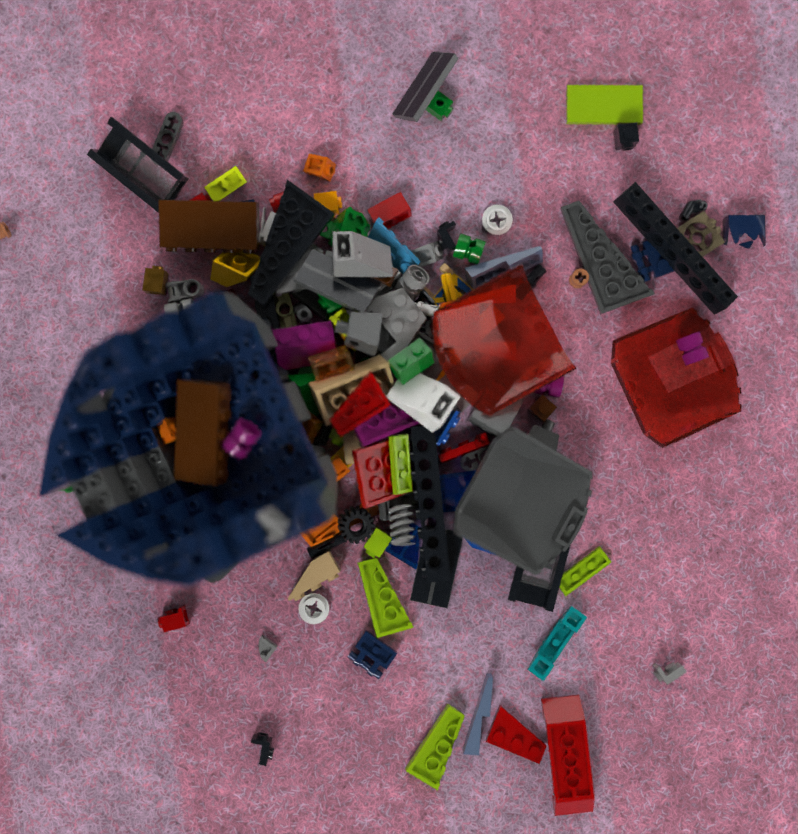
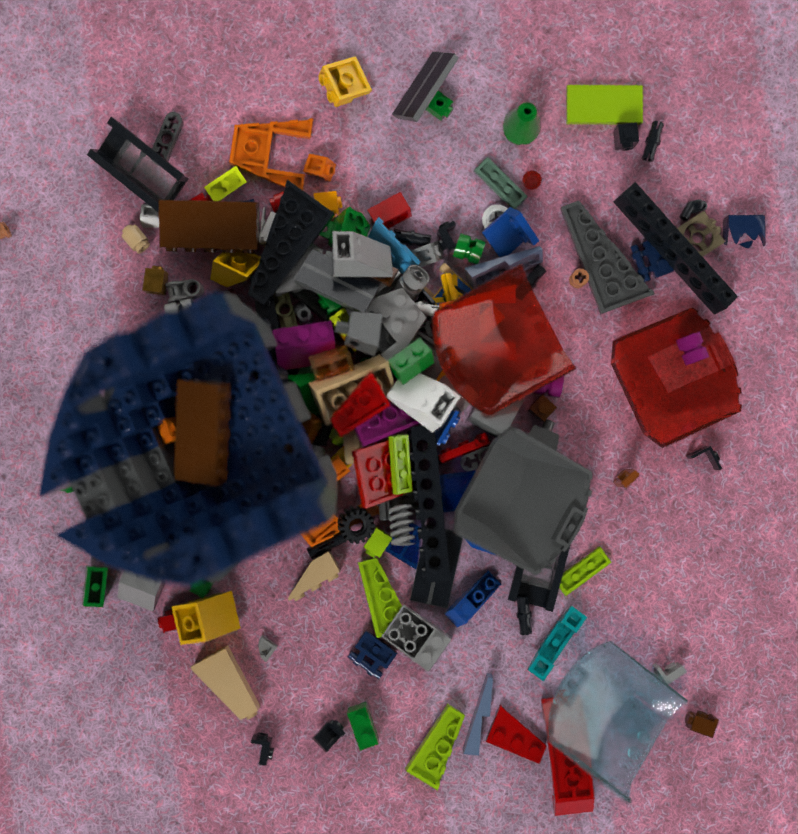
(94, 586): none -> green brick
(135, 238): none -> tan brick
(139, 590): none -> light grey slope
(149, 217): none -> white slope
(202, 588): none -> green brick
(206, 618): none -> yellow slope
(228, 682): none -> tan slope
(242, 437): magenta wheel -> none
(253, 144): none -> orange wing
(275, 522): light grey bracket -> none
(305, 611): white gear -> none
(329, 734): none -> black bracket
(344, 81): none -> yellow plate
(363, 726): none -> green brick
(412, 237): none -> black pin
(417, 637): none -> light grey slope
(472, 599): none -> blue slope
(500, 183): none -> sand green tile
(509, 232): none -> blue bracket
(522, 124): none -> green cone
(524, 614): none -> black pin
(532, 180): none -> clear red plate
(610, 715): none -> clear light blue windscreen
(626, 478): none -> dark orange plate
(652, 141): none -> black pin
(701, 723): none -> reddish brown brick
(712, 456): none -> black bracket

